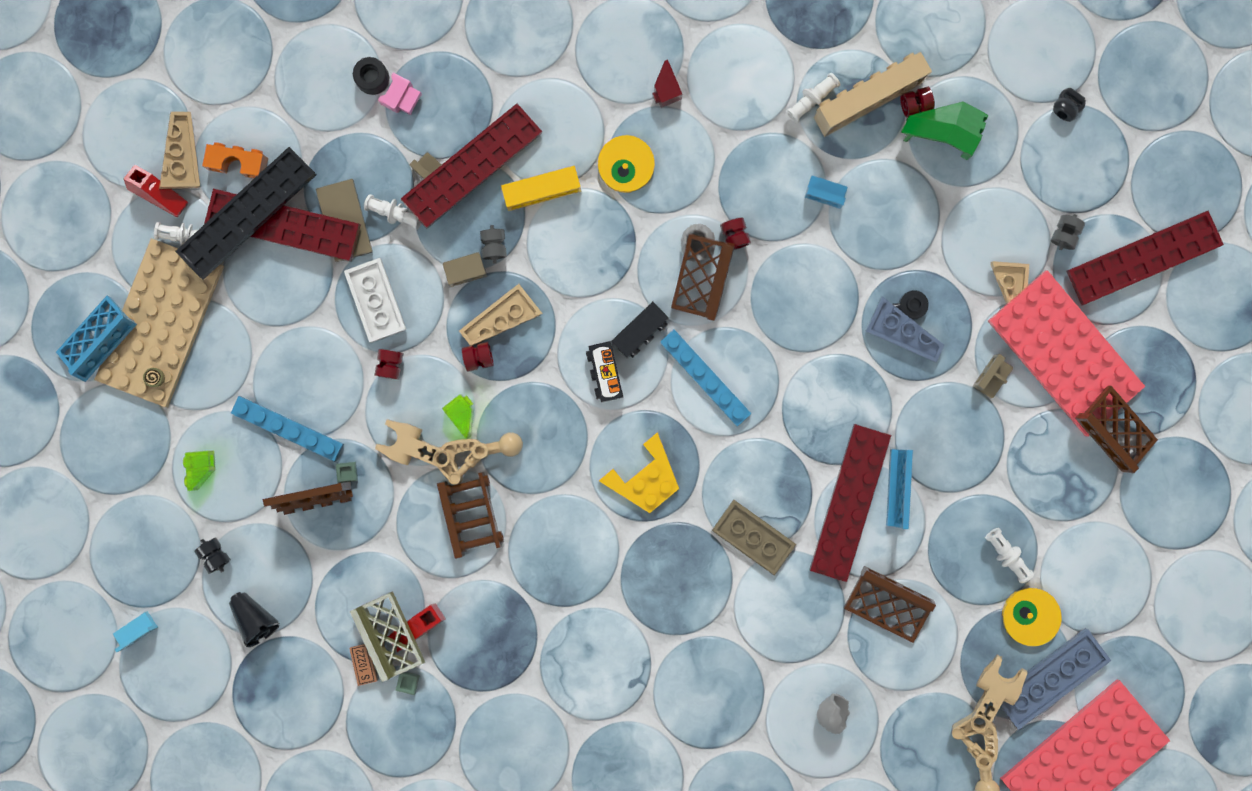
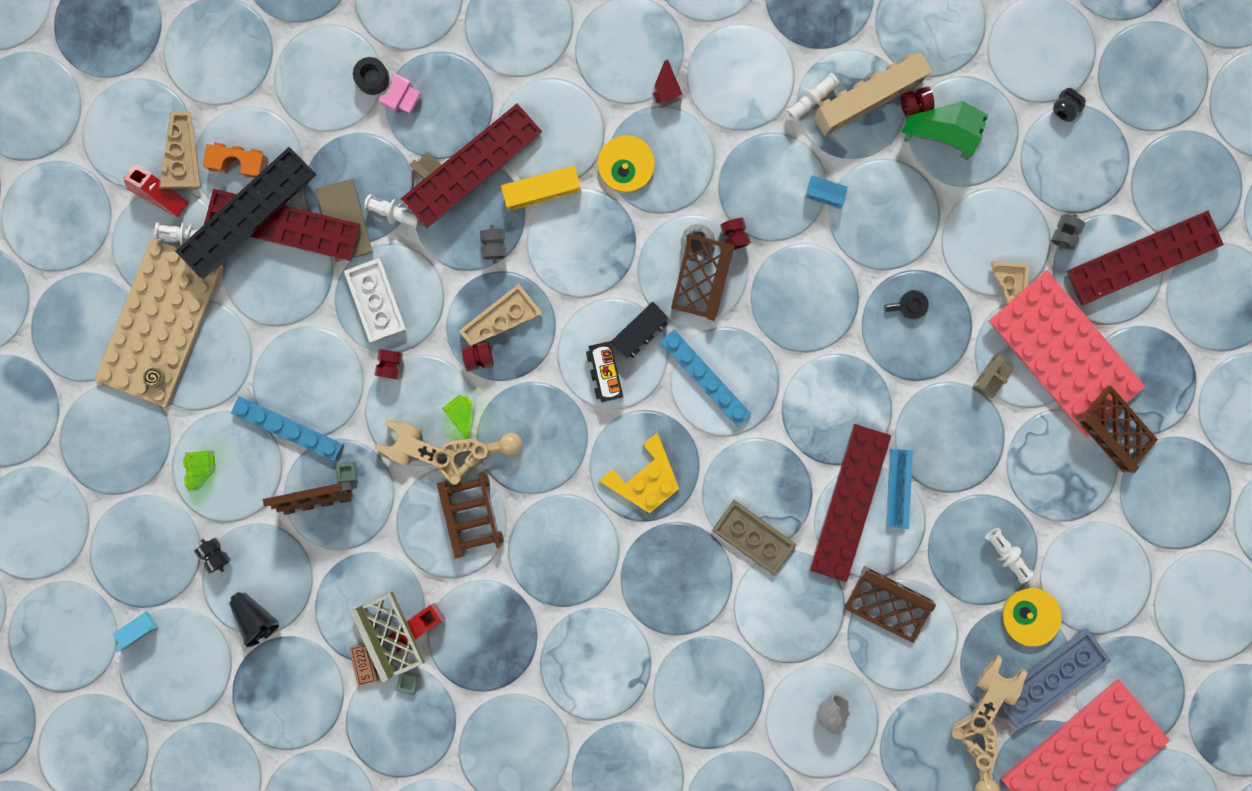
(102, 345): dark azure fence -> none
(464, 269): dark tan panel -> none
(899, 329): sand blue wing -> none

